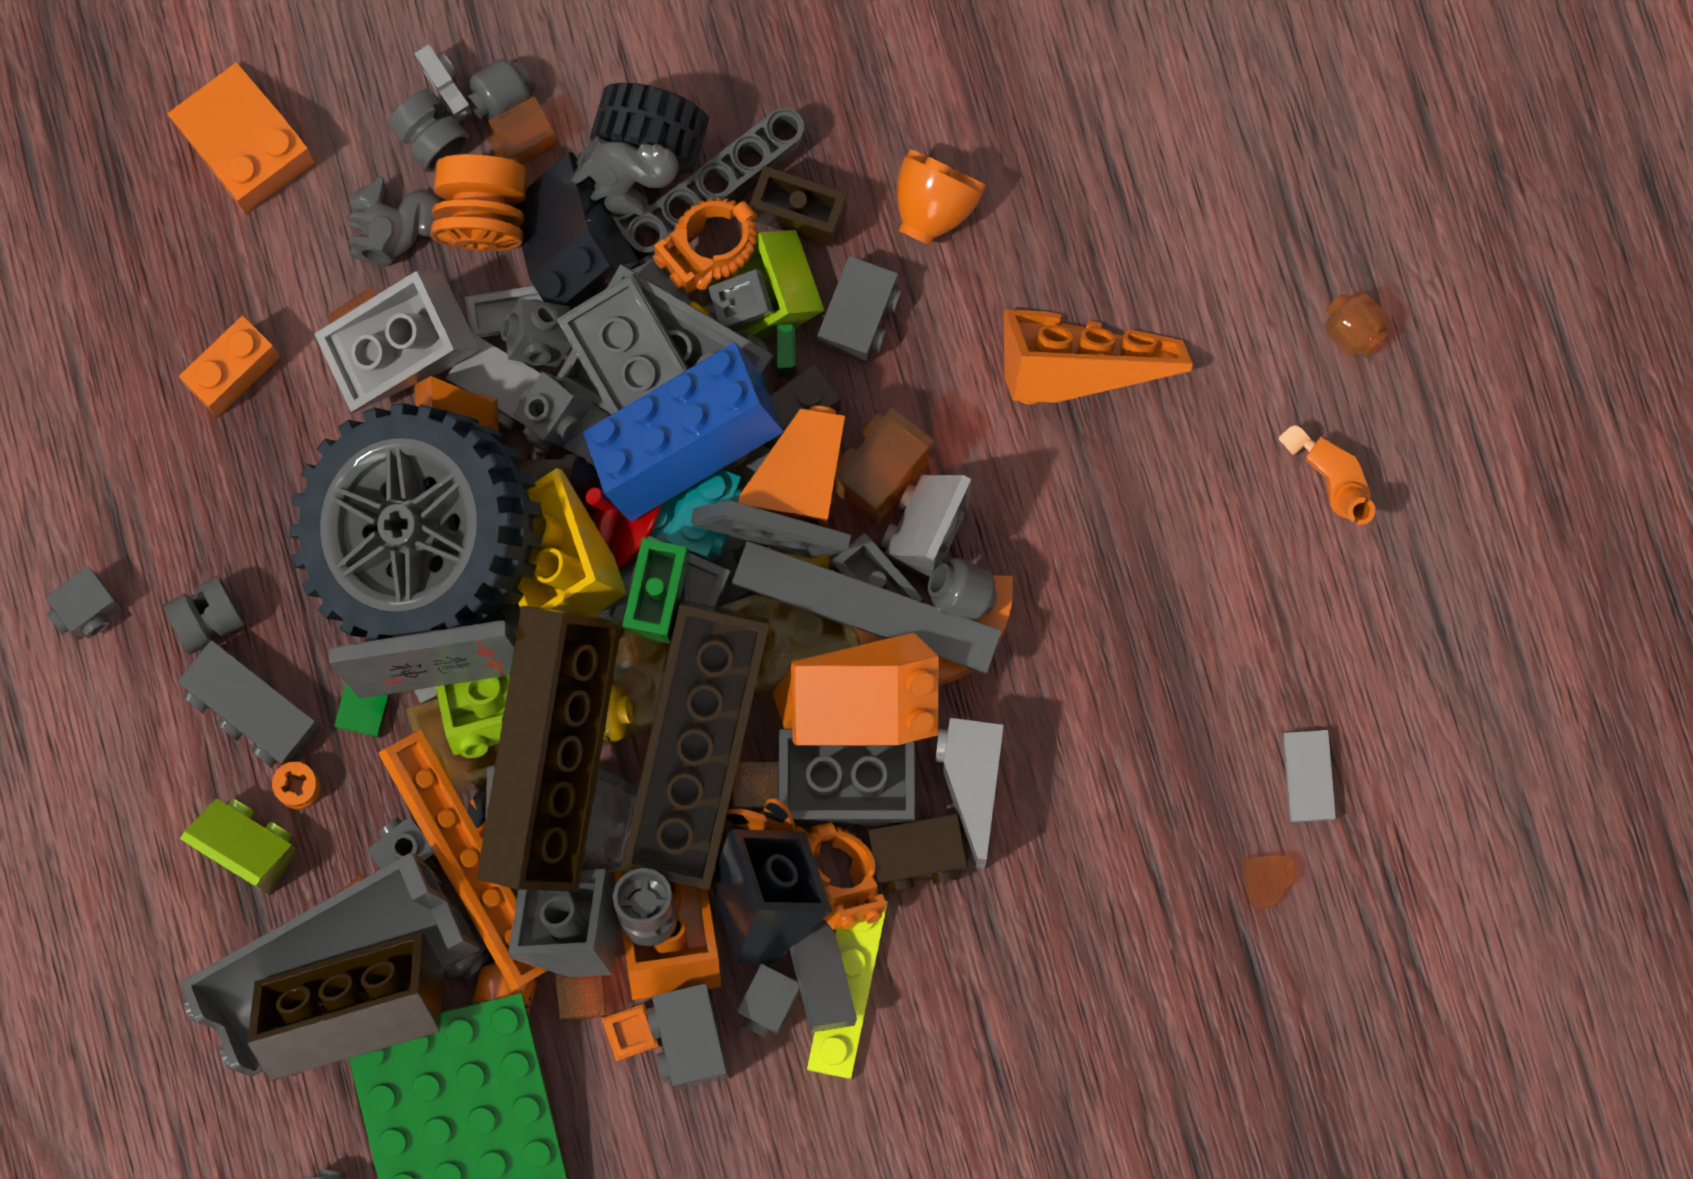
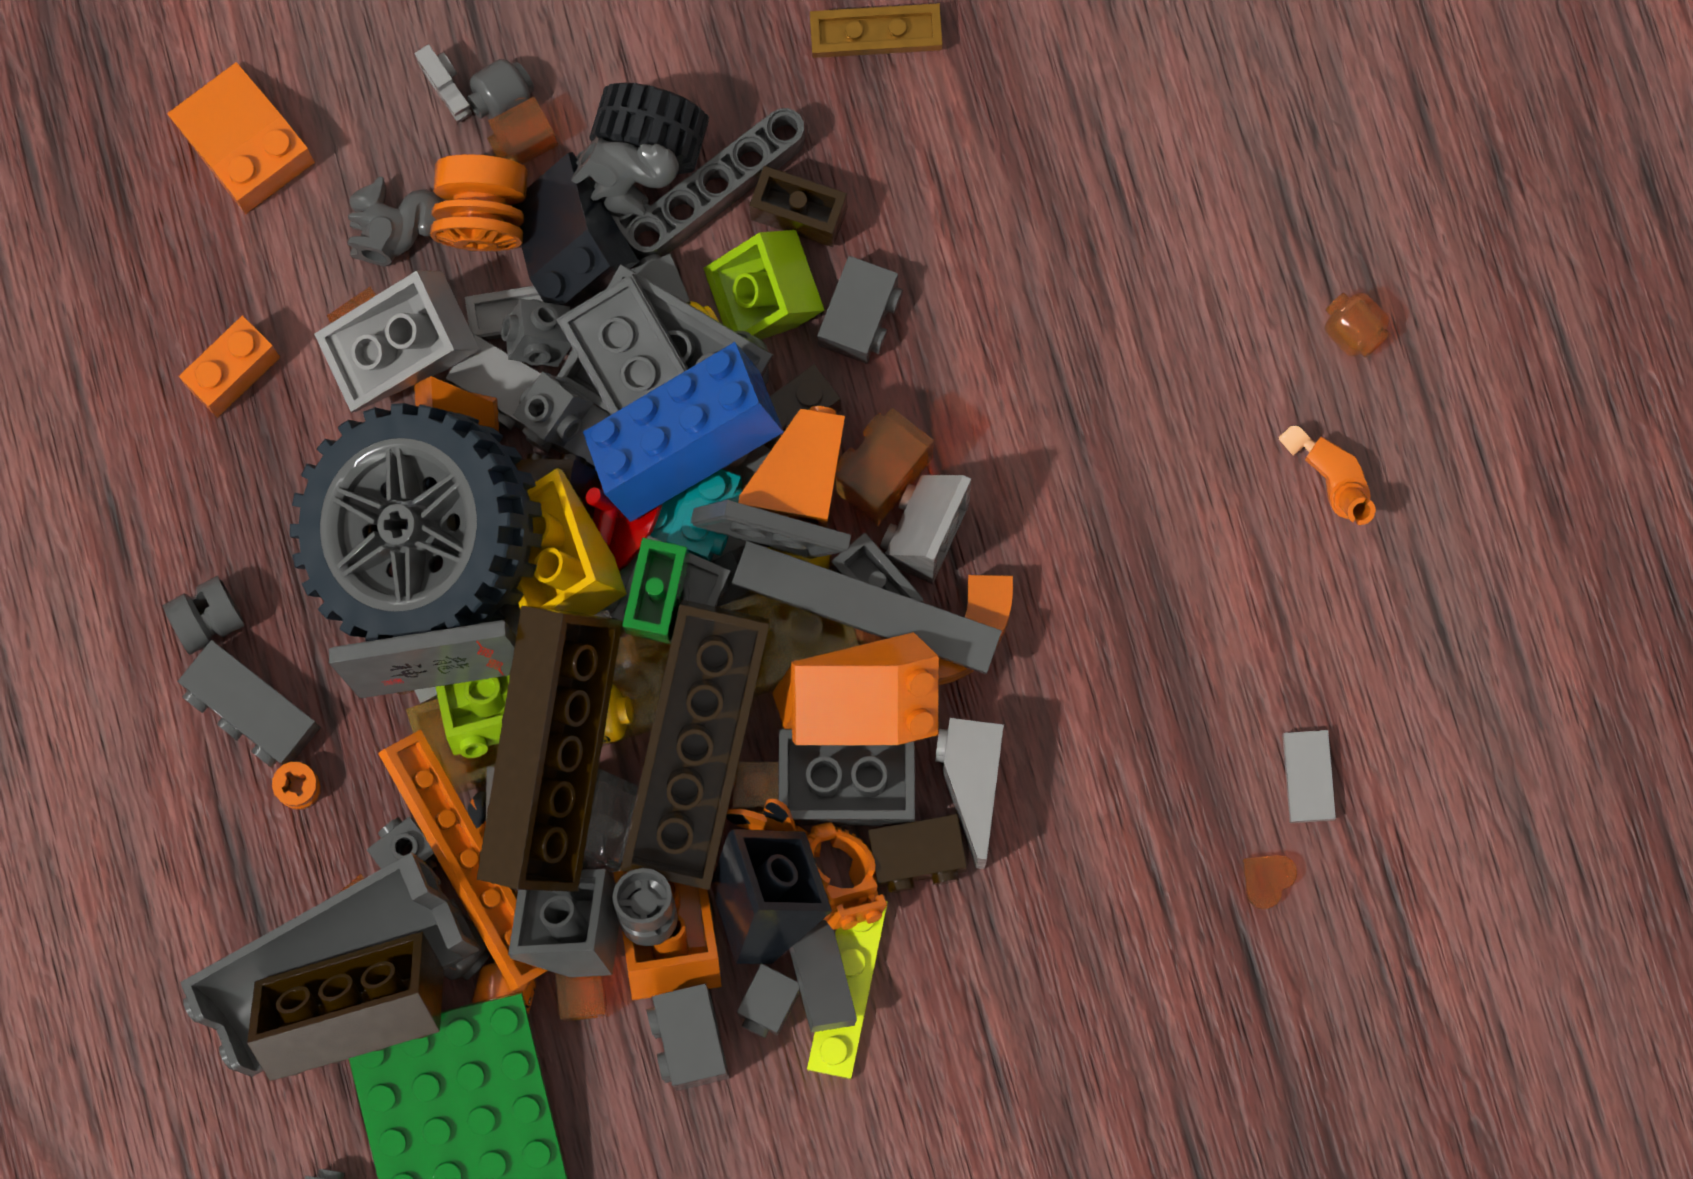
(82, 605): dark grey brick -> none
(241, 844): lime slope -> none
(361, 715): green tile -> none
(424, 125): dark grey wheel -> none
(629, 1032): orange tile -> none
(694, 271): orange piece -> none
(740, 300): dark grey bracket -> none
(786, 351): green tile -> none
(876, 30): none -> pearl gold plate
(933, 197): orange piece -> none
(962, 589): dark grey head -> none
(1069, 361): orange wedge -> none

